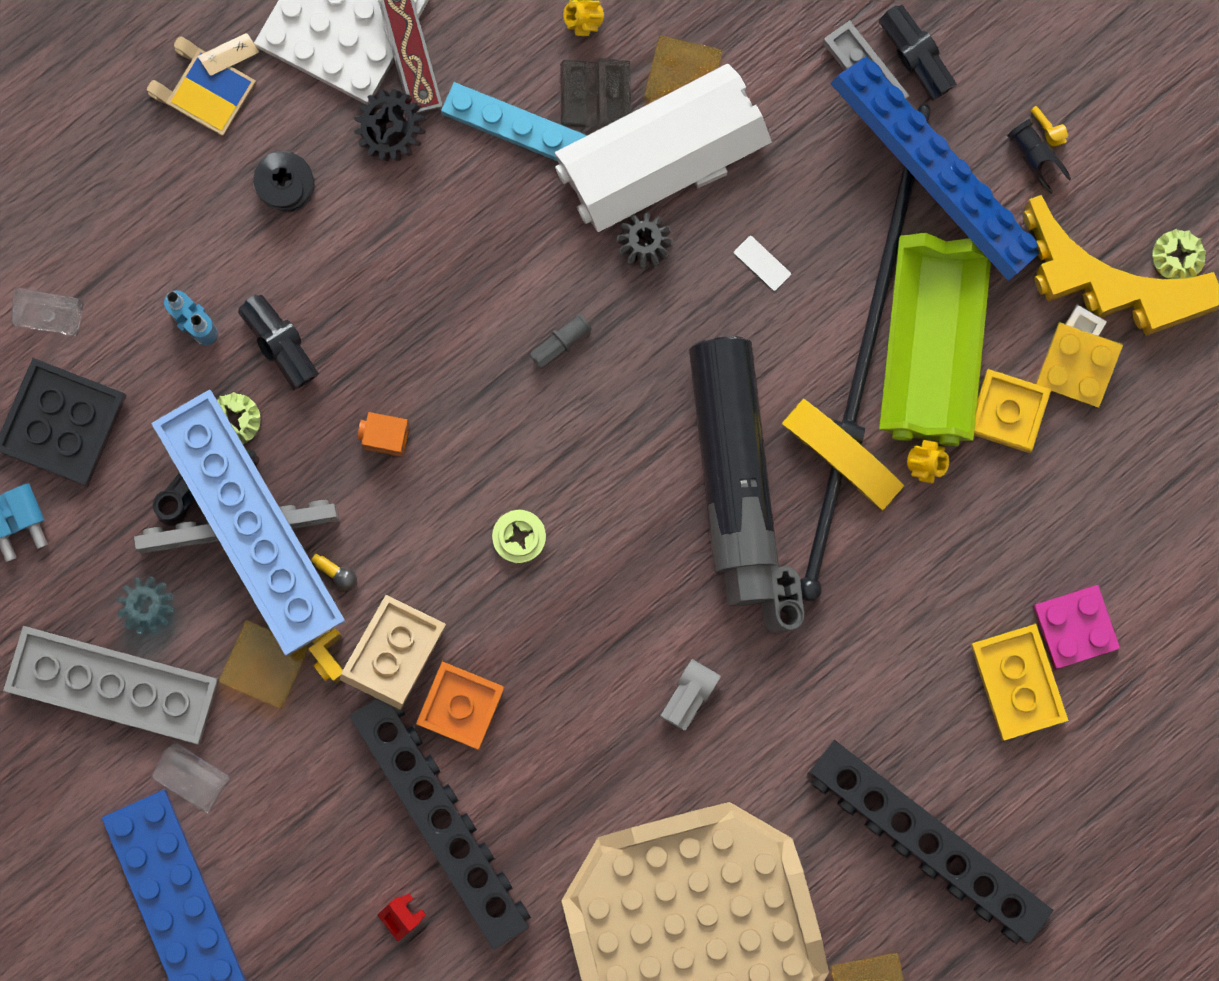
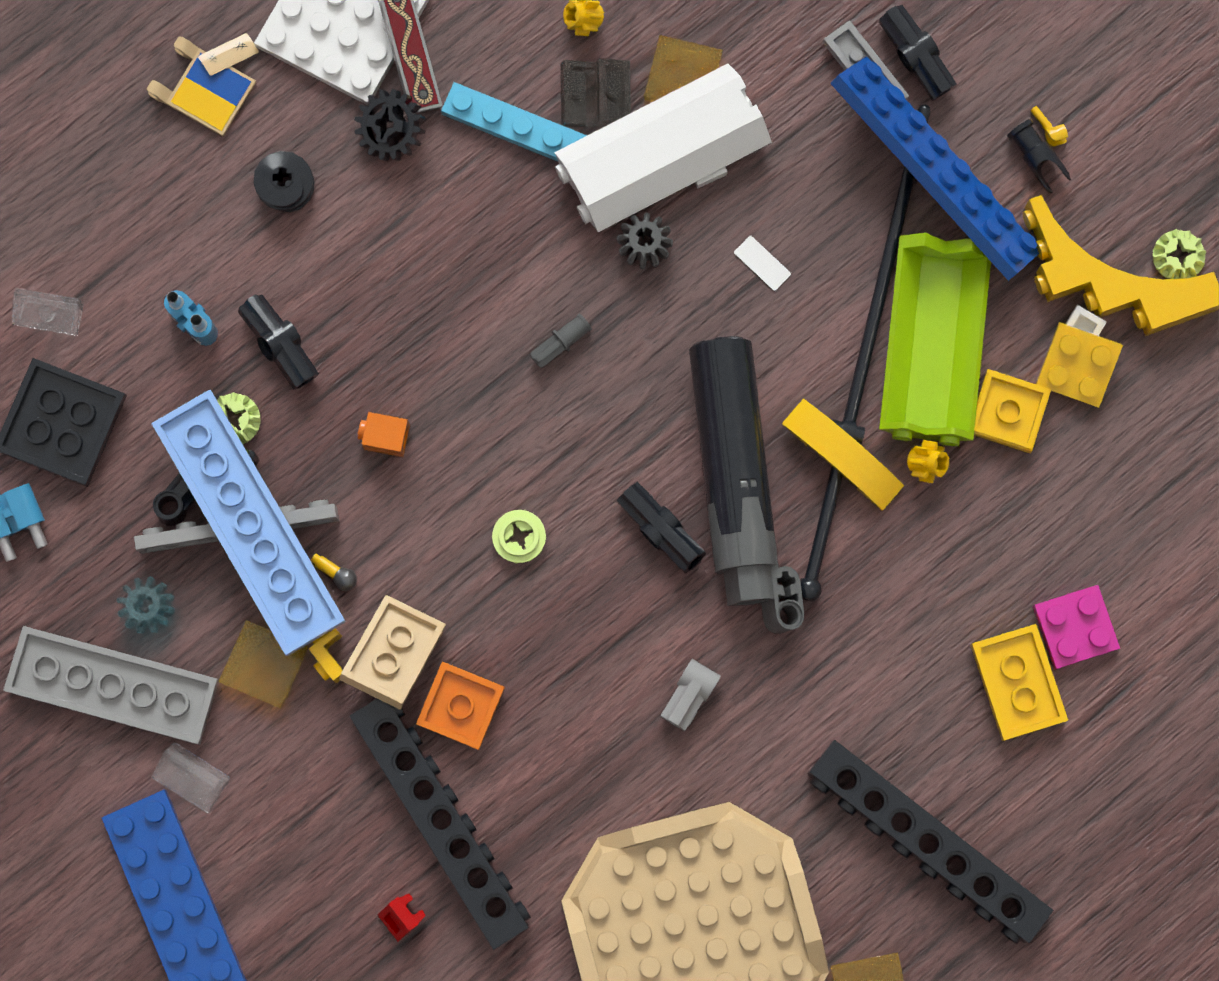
(661, 527): none -> black piece

